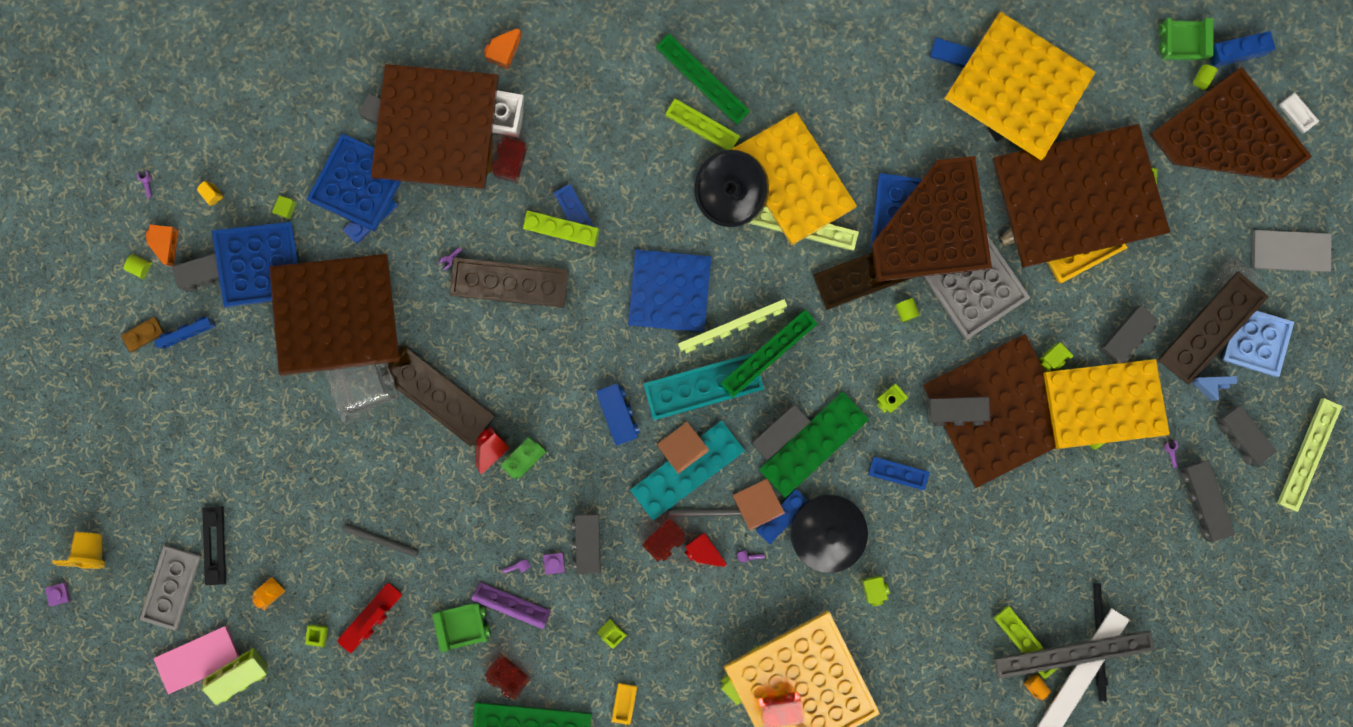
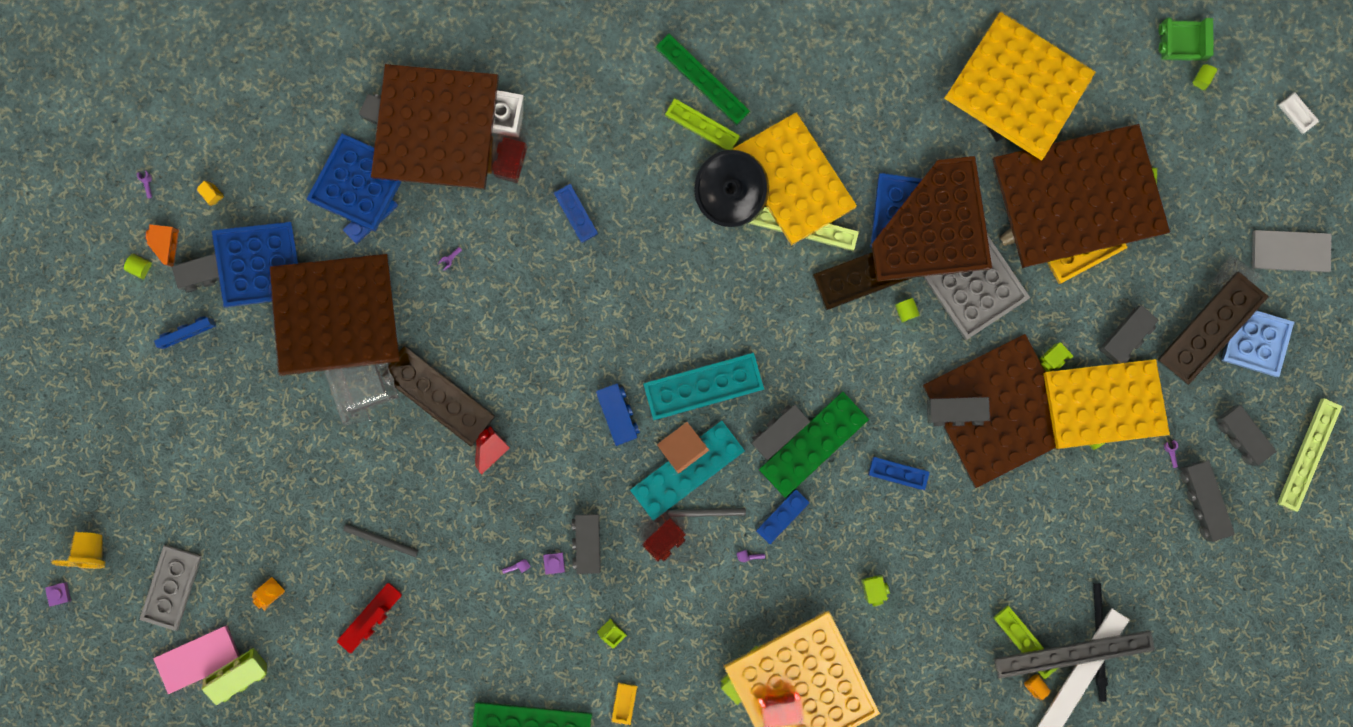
(142, 334): pearl gold plate -> none
(214, 573): black container -> none
(284, 207): lime slope -> none
(316, 635): lime brick -> none
(461, 626): bright green panel -> none
(503, 48): orange slope -> none
(506, 677): clear red brick -> none
(509, 282): dark brown plate -> none
(511, 605): medium lavender tile -> none
(523, 458): bright green panel -> none
(561, 228): lime plate -> none
(669, 291): blue plate -> none
(704, 552): red slope -> none
(740, 323): yellowish green plate -> none
(758, 504): nougat tile -> none
(768, 353): green plate -> none
(829, 533): black dish -> none
(899, 396): lime brick -> none
(951, 52): blue tile -> none
(1210, 385): medium blue slope -> none
(1233, 133): reddish brown plate -> none
(1242, 49): blue brick -> none

